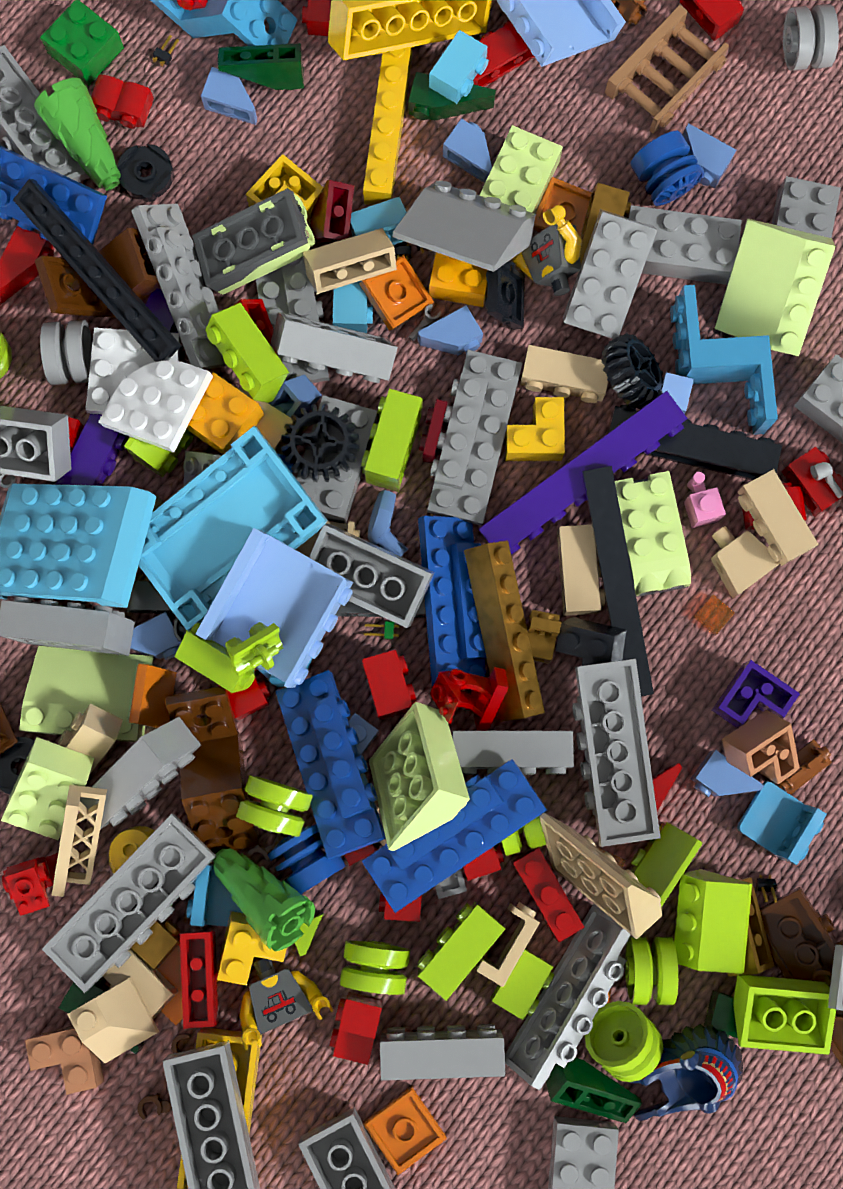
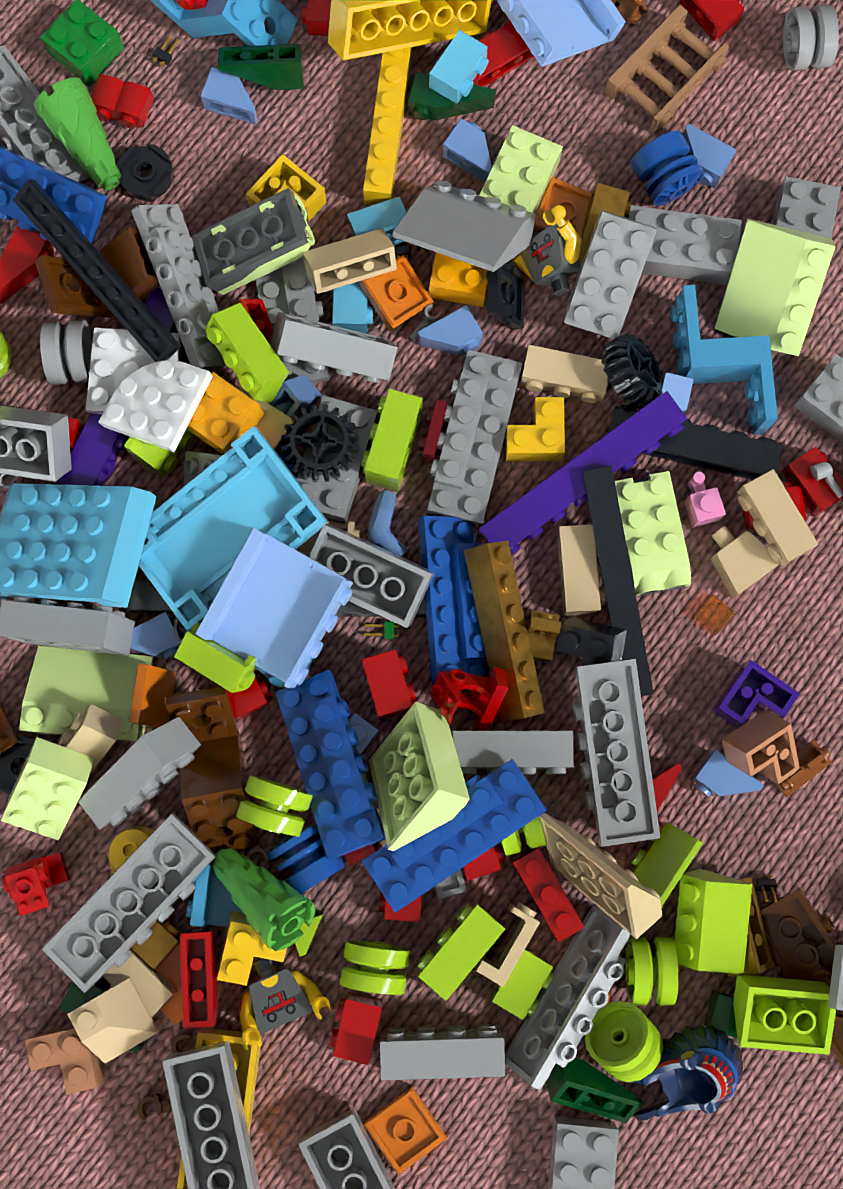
(68, 840): tan fence -> none
(256, 650): lime hips -> none
(332, 212): dark red slope -> none
(781, 823): dark azure bracket -> none

